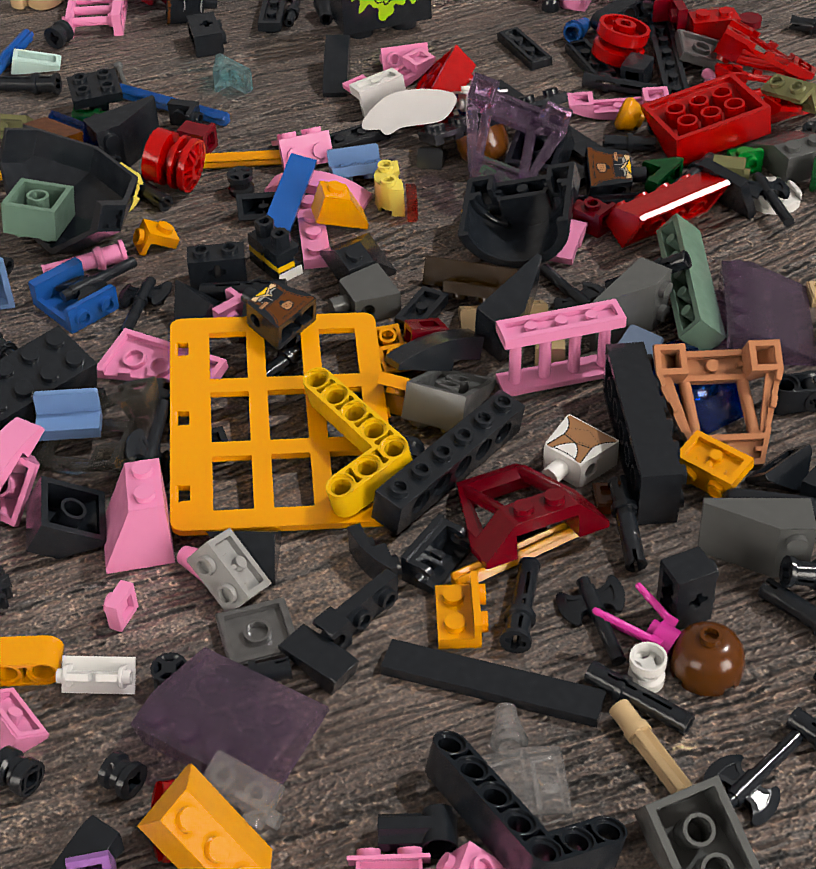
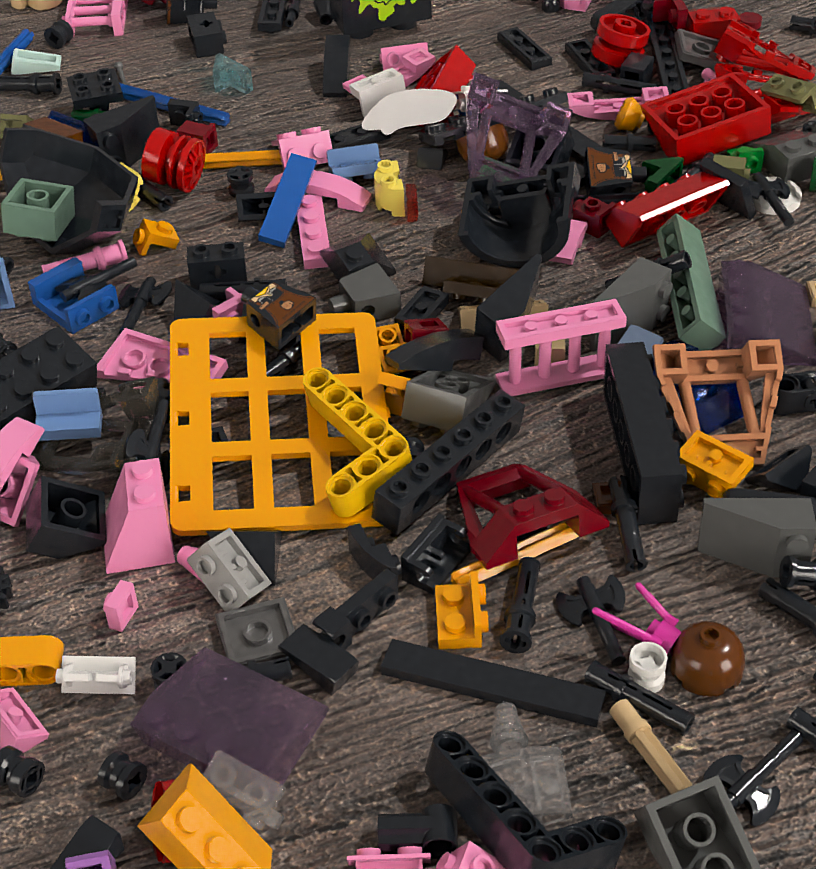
(273, 250): black hips -> none
(337, 206): light orange slope -> none
(574, 296): black piece -> none
(576, 29): blue cone -> none
(578, 452): white torso -> none
(687, 586): black brick -> none

